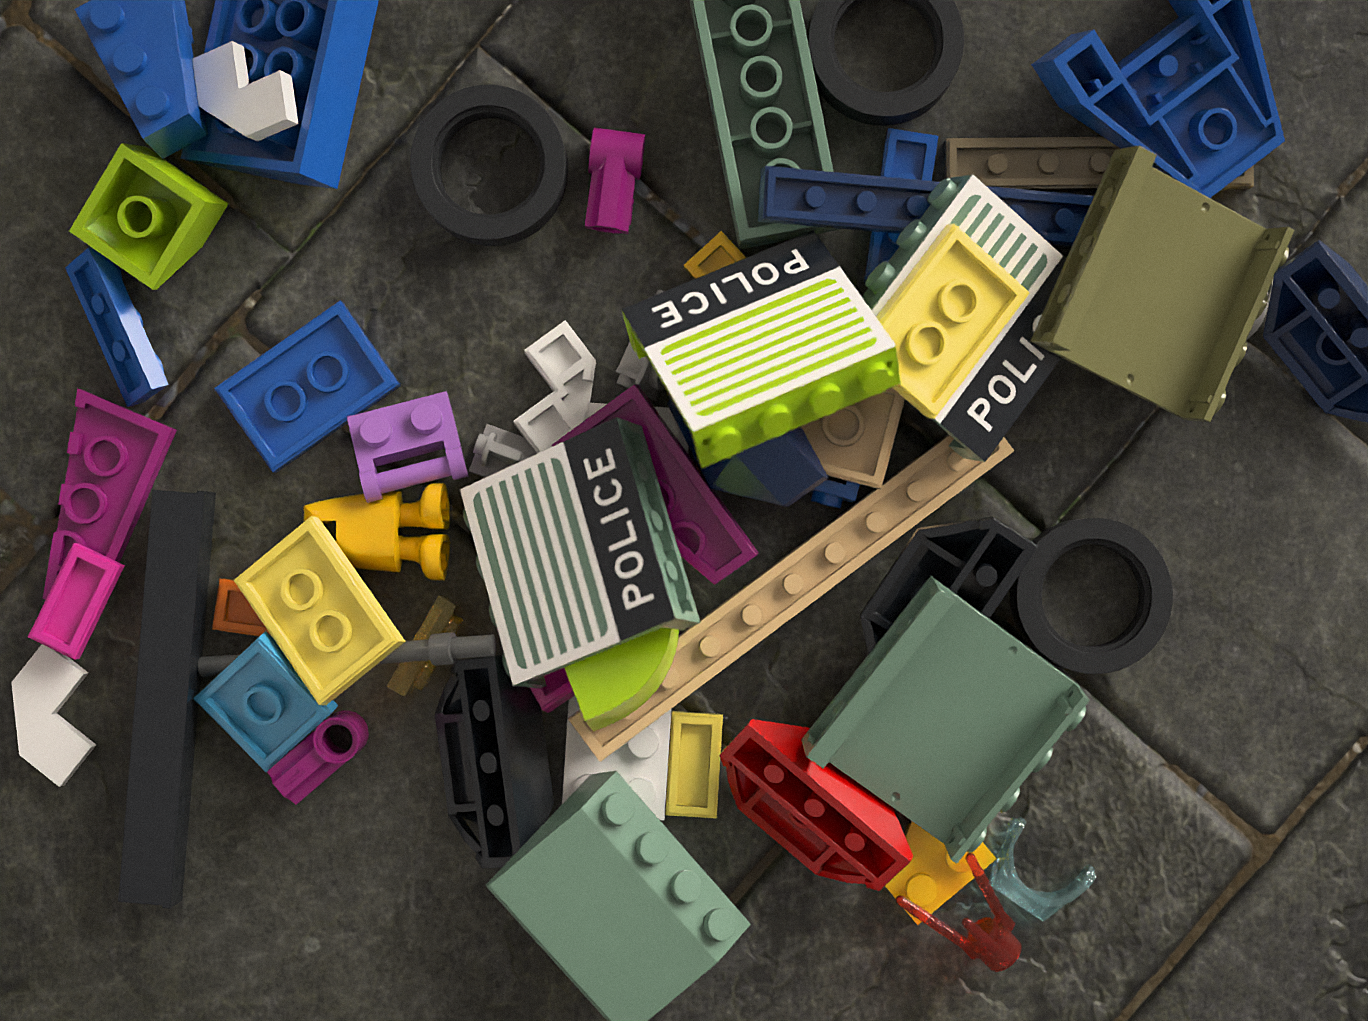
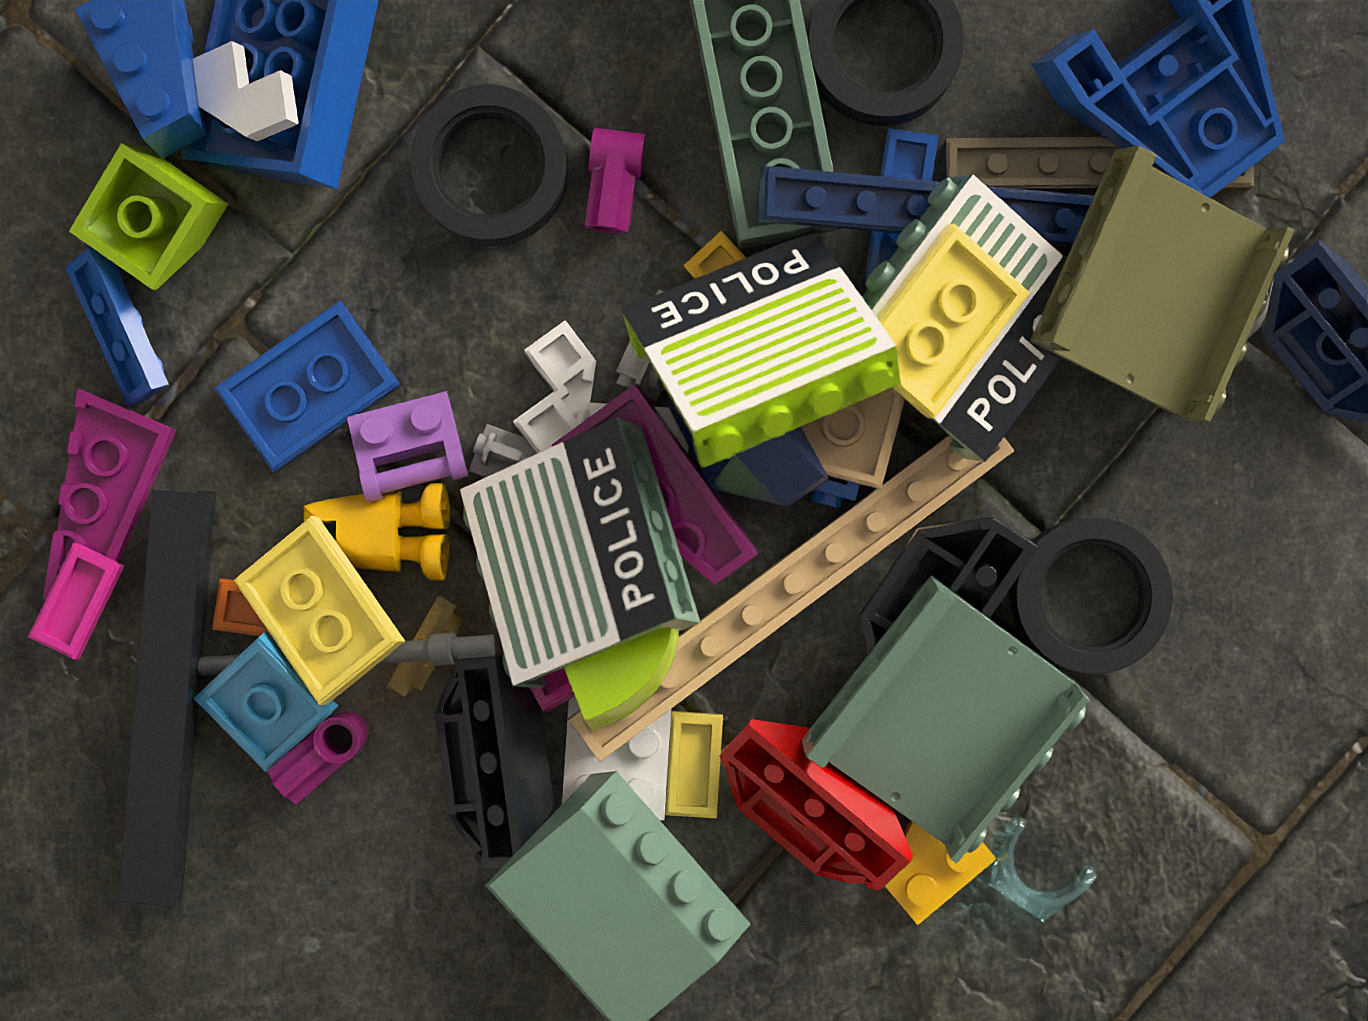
(42, 734): white tile -> none
(987, 937): clear red plant -> none

